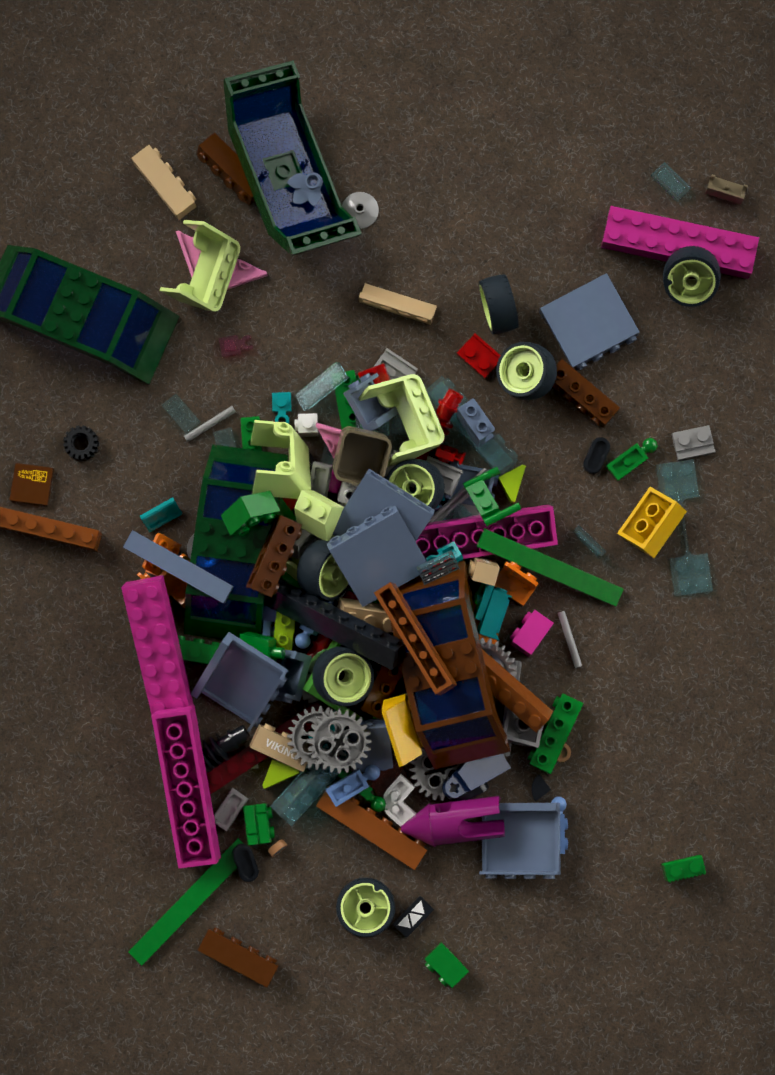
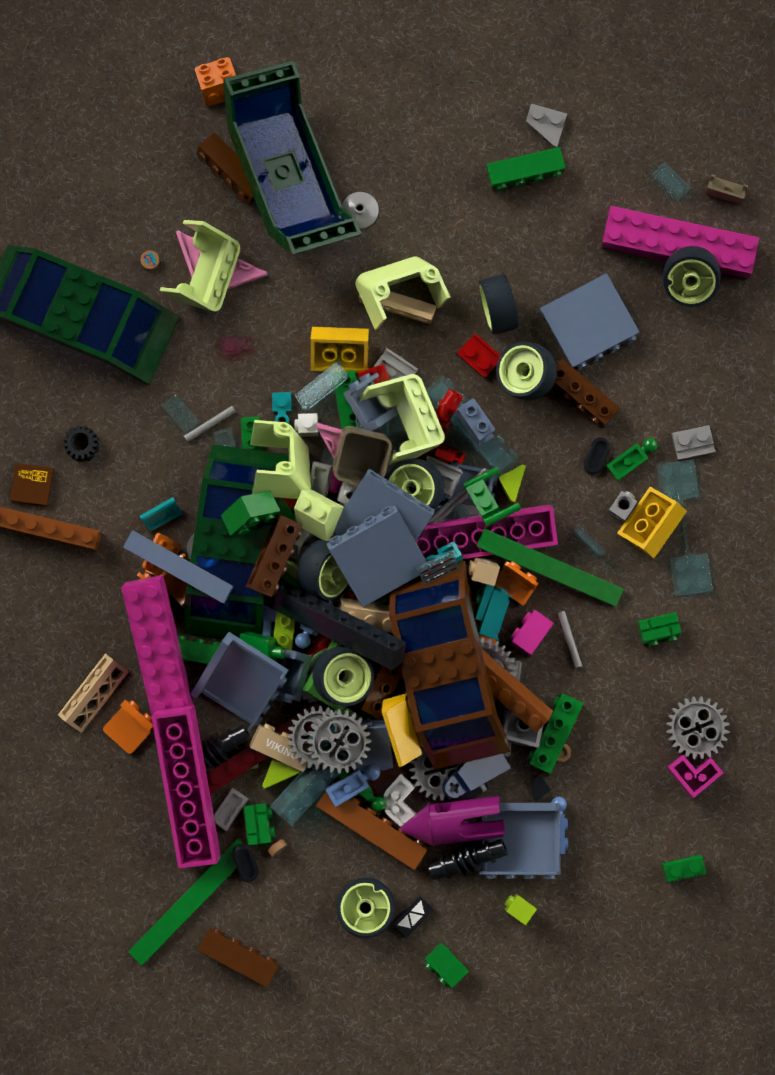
(90, 690): none -> tan fence
(129, 726): none -> orange bracket
(150, 260): none -> medium nougat tile
(164, 182): tan brick -> none
(211, 79): none -> orange bracket
(304, 191): sand blue plate -> none
(339, 345): none -> yellow slope
(375, 284): none -> yellowish green windscreen
(415, 639): dark orange brick -> none
(468, 860): none -> black piece
(519, 908): none -> lime brick
(525, 169): none -> green brick
(547, 123): none -> light grey wing
(621, 514): none -> light grey brick
(659, 628): none -> green brick
(690, 711): none -> light grey gear
(691, 779): none -> dark pink brick

